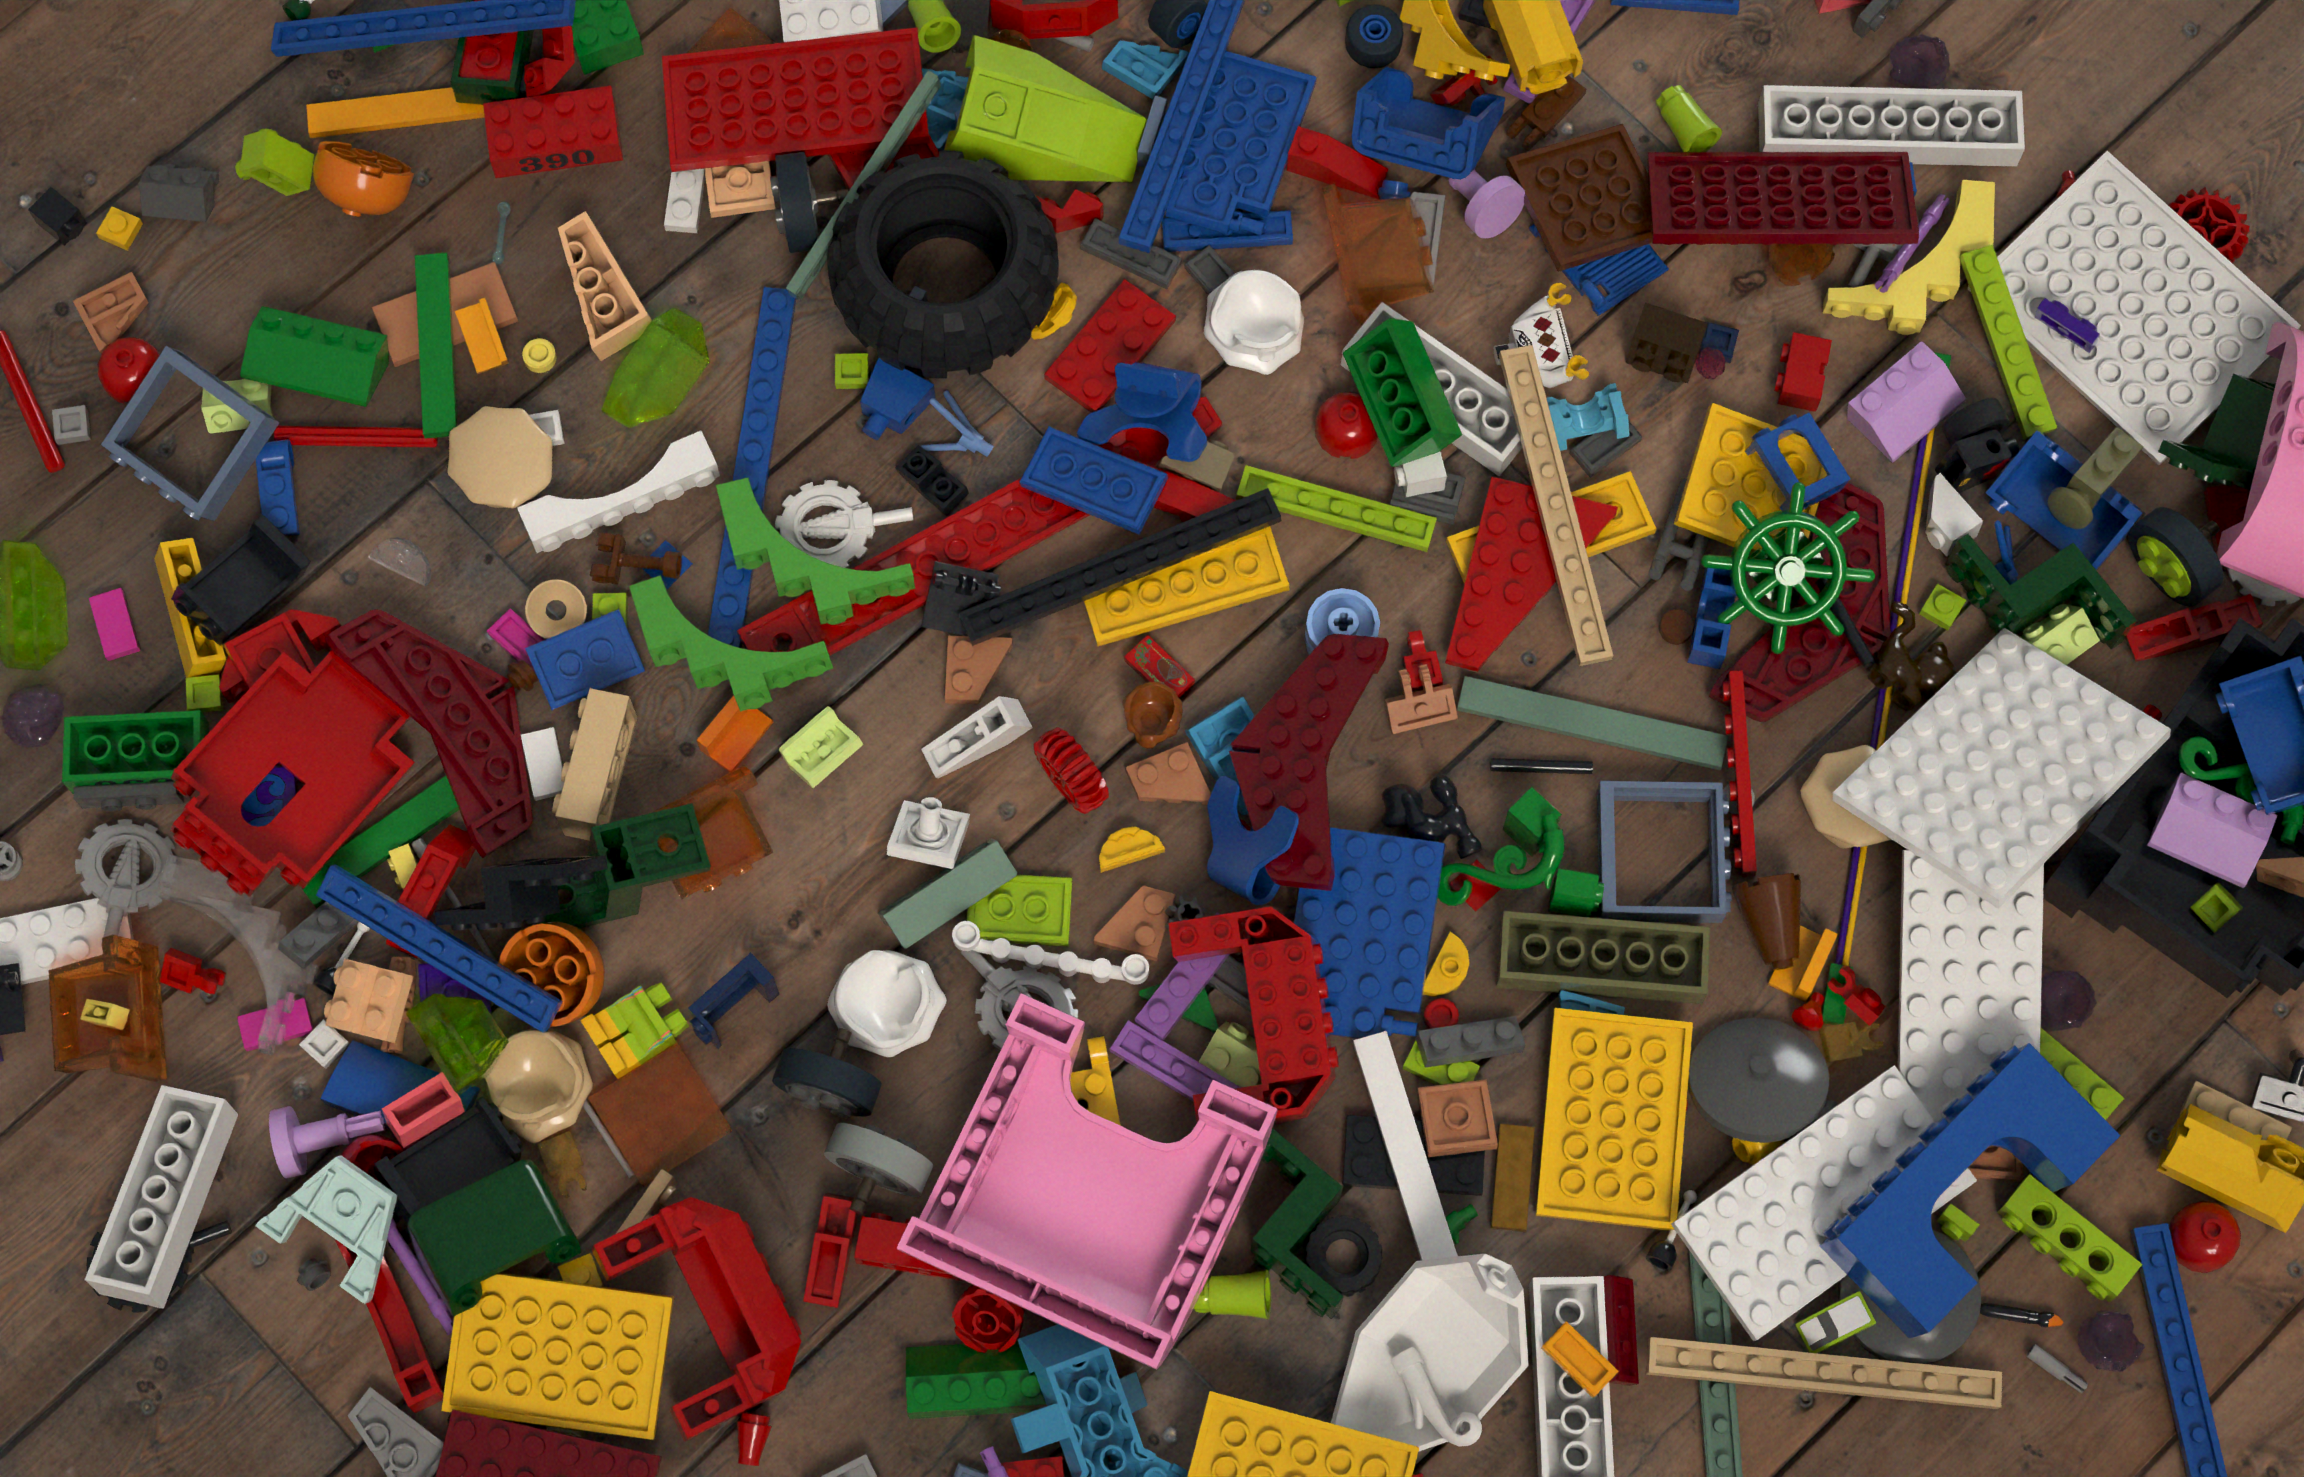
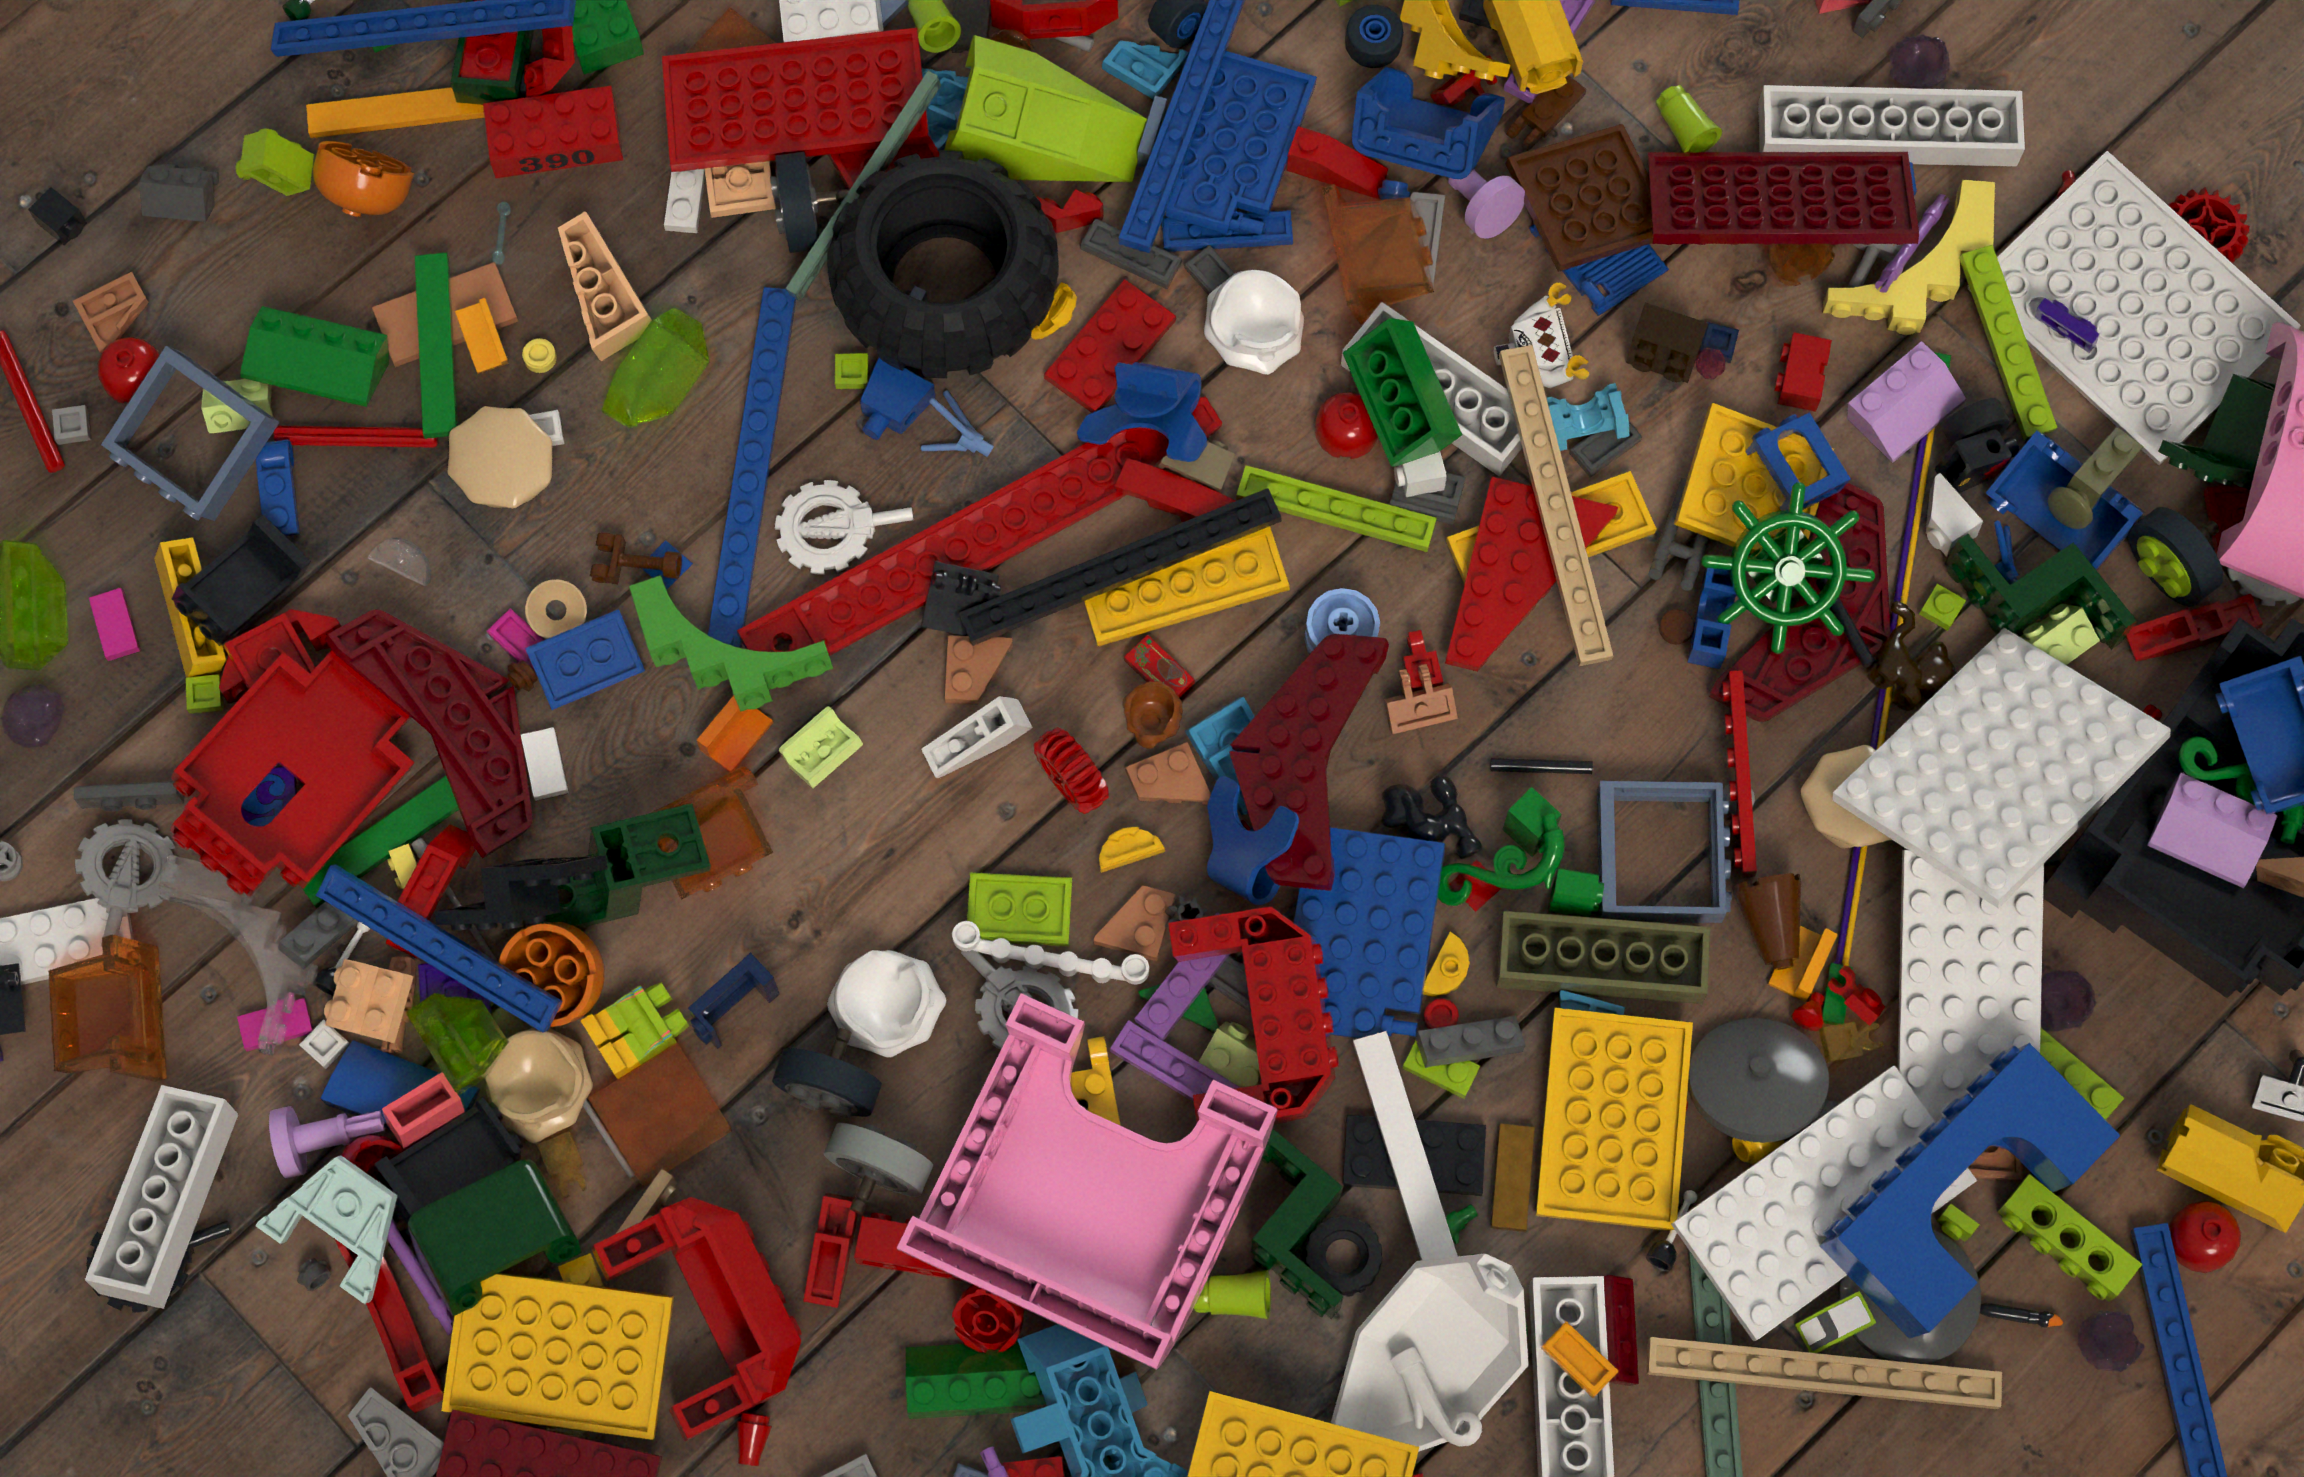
(105, 1014): light yellow piece -> none
(119, 228): yellow plate -> none
(128, 746): green brick -> none
(186, 974): red plate -> none
(557, 519): white arch -> none
(595, 763): tan brick -> none
(608, 602): lime plate -> none
(794, 571): bright green arch -> none
(928, 833): white plate -> none
(931, 480): black slope -> none
(948, 893): sand green panel -> none
(1094, 480): blue tile -> none
(1457, 1118): nougat tile -> none
(1592, 723): sand green tile -> none
(2056, 1368): light grey pin -> none
(2216, 907): lime slope -> none
(2234, 1112): tan plate -> none

